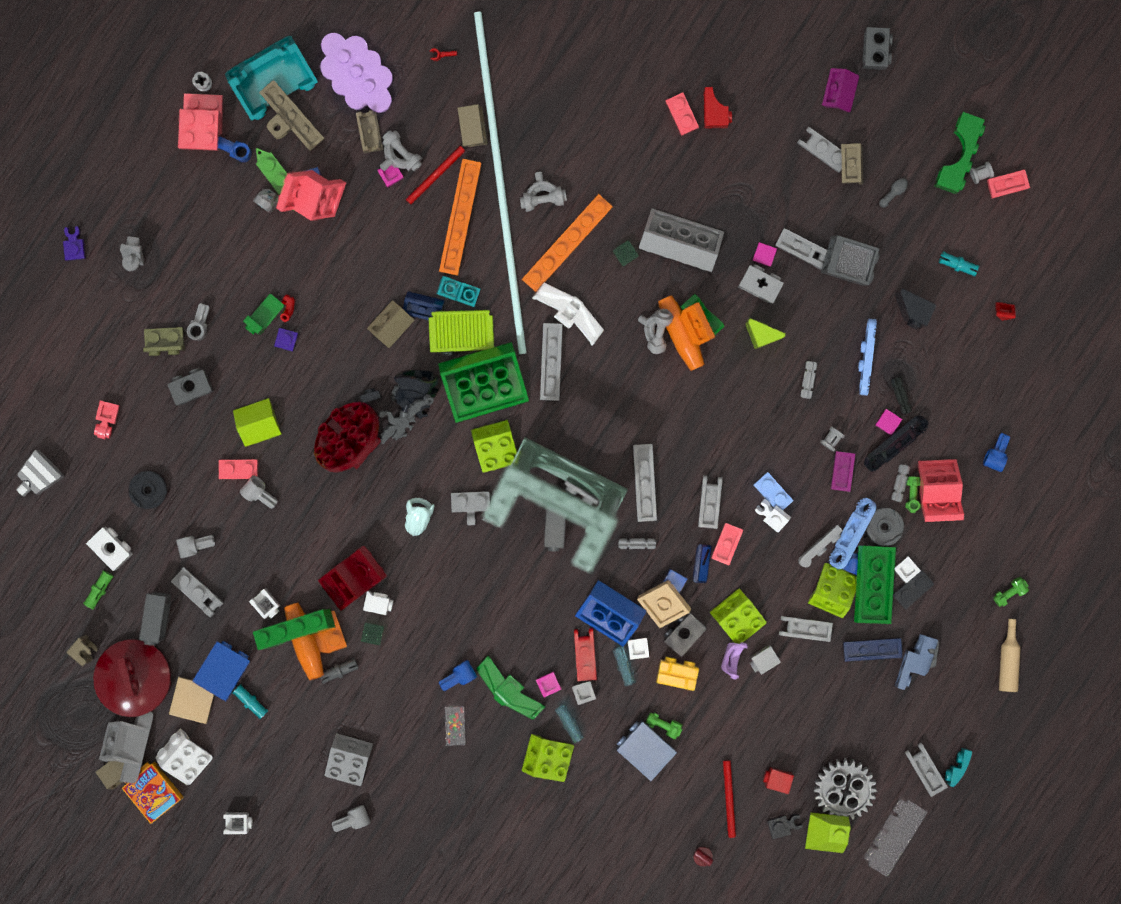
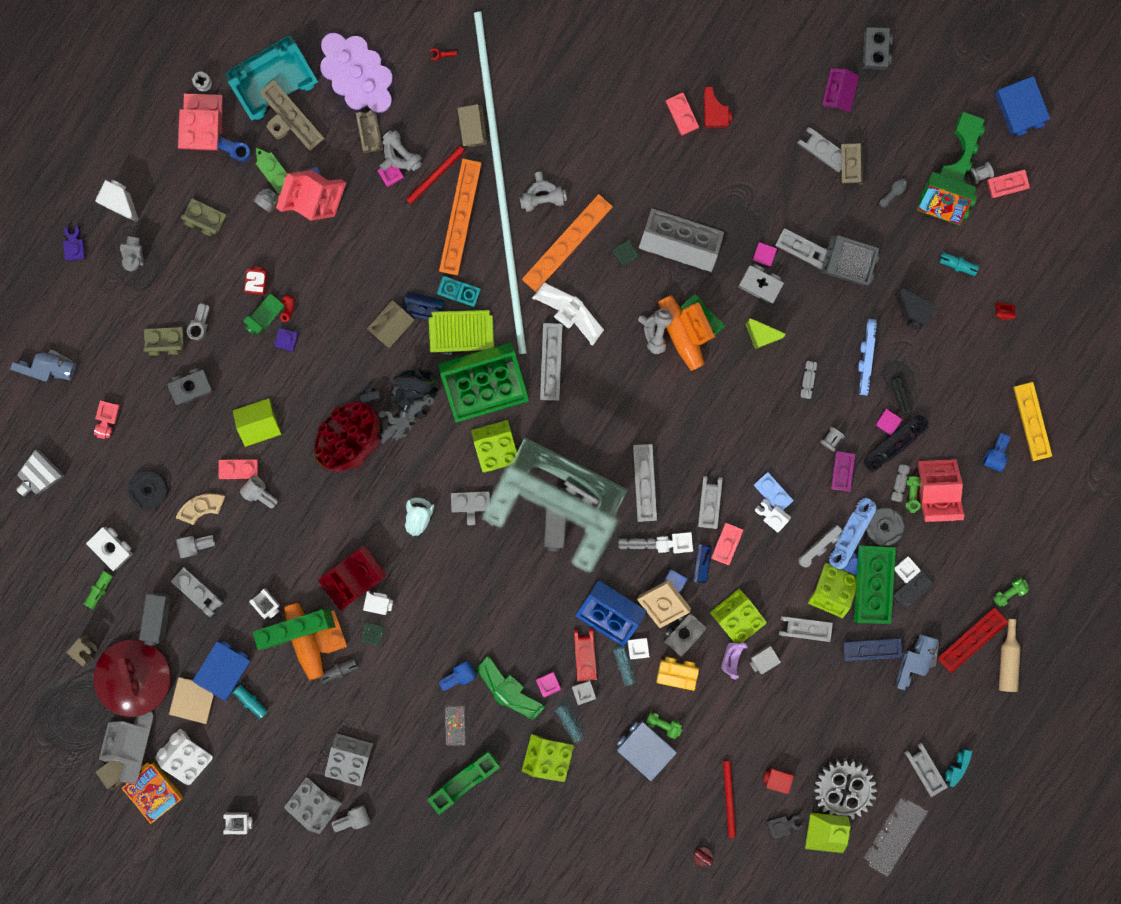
(46, 366): none -> sand blue plate
(117, 199): none -> white slope
(199, 506): none -> tan tile
(204, 217): none -> olive bracket
(256, 281): none -> brick
(312, 806): none -> light grey bracket
(463, 781): none -> green arch
(680, 542): none -> white plate
(947, 198): none -> brick
(972, 640): none -> red plate
(1022, 106): none -> blue brick
(1032, 421): none -> yellow plate

